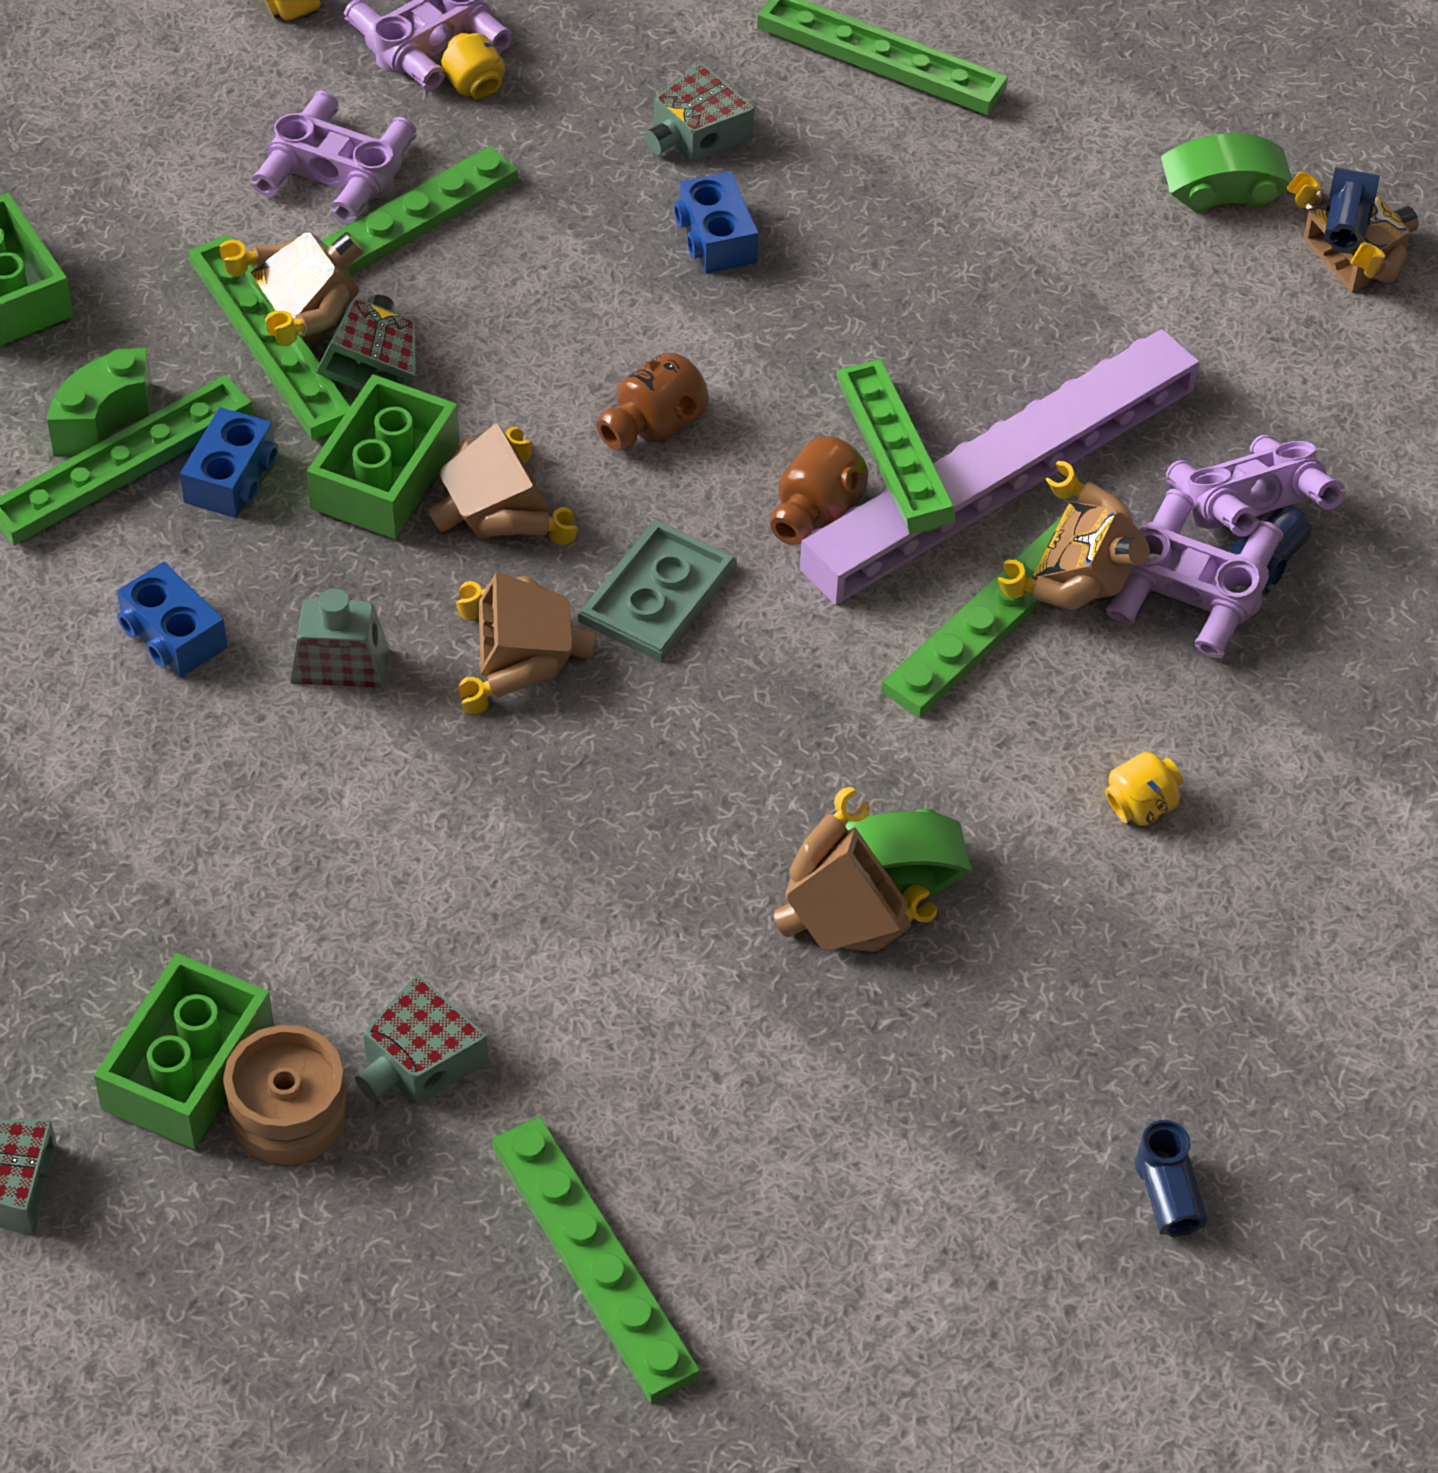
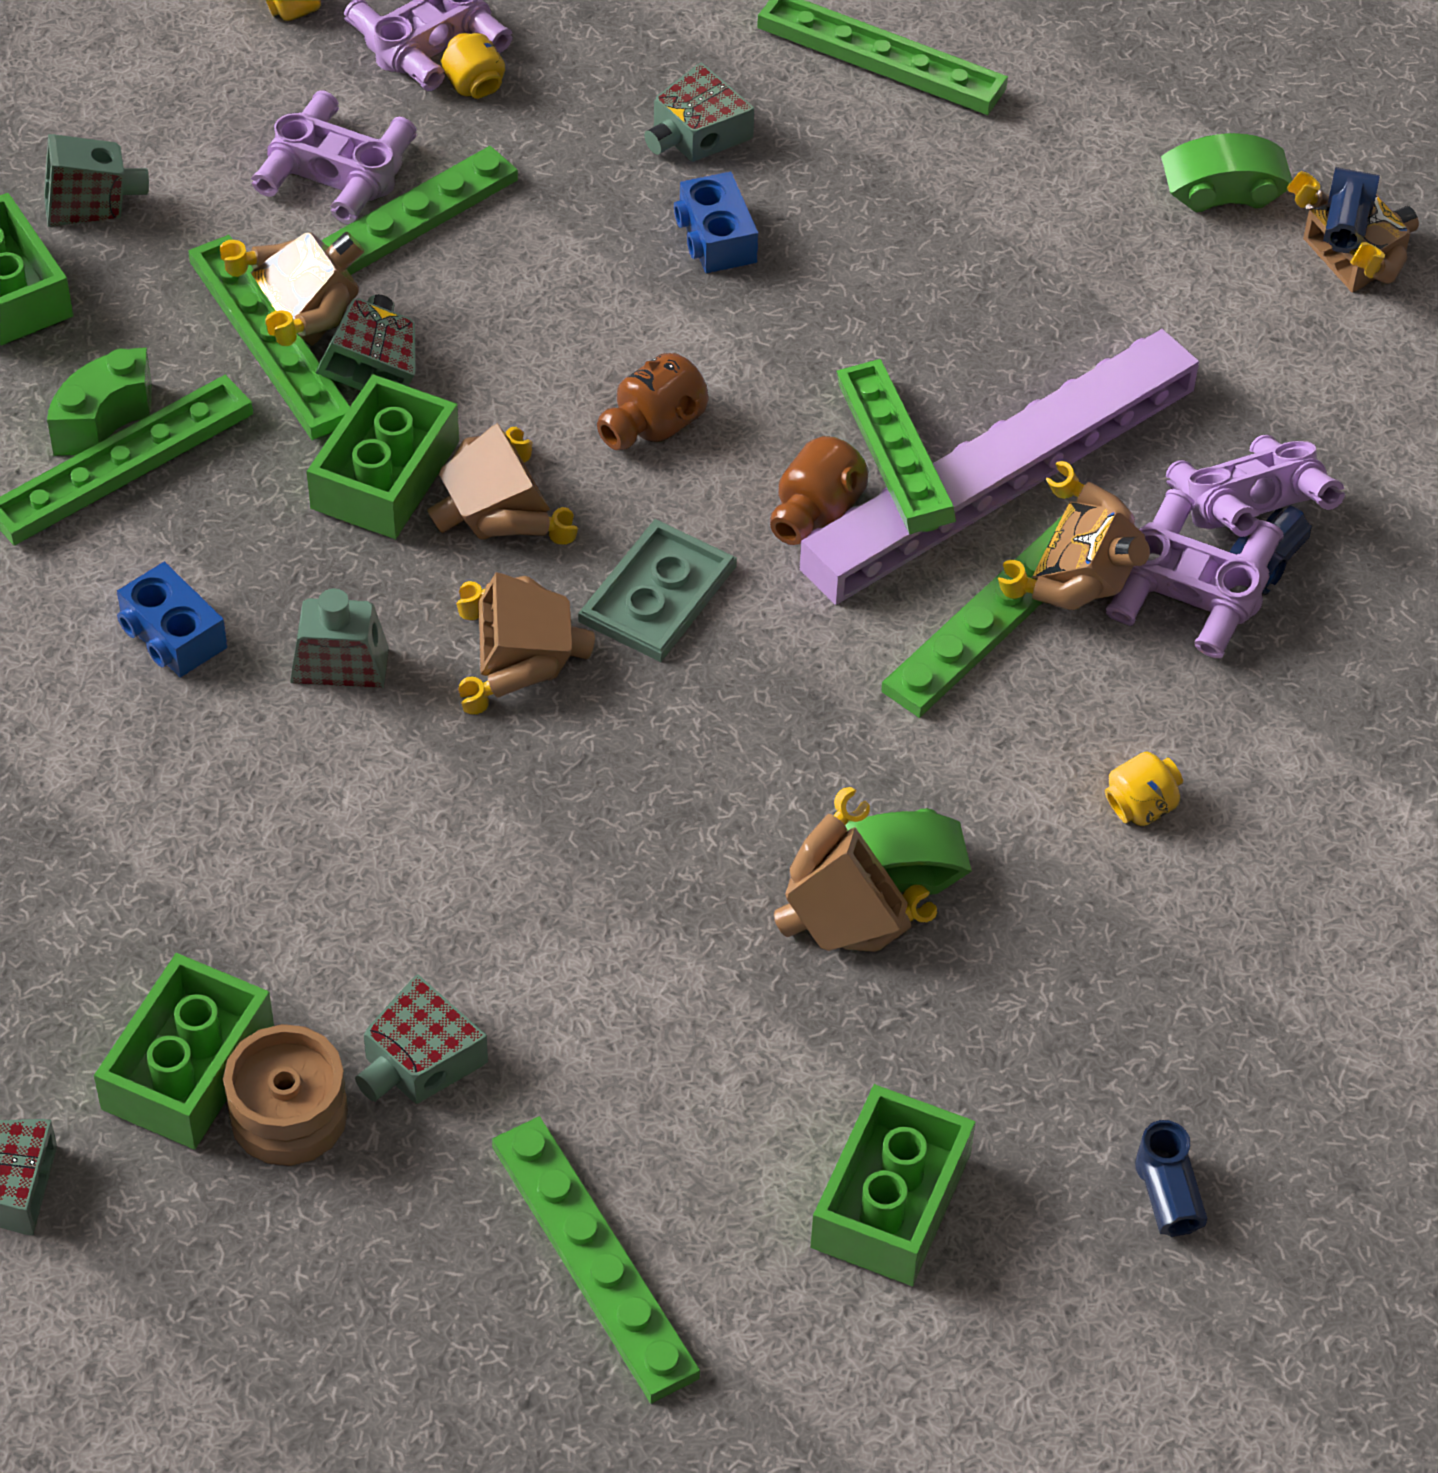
(87, 180): none -> sand green torso
(229, 462): blue brick -> none
(892, 1185): none -> bright green brick

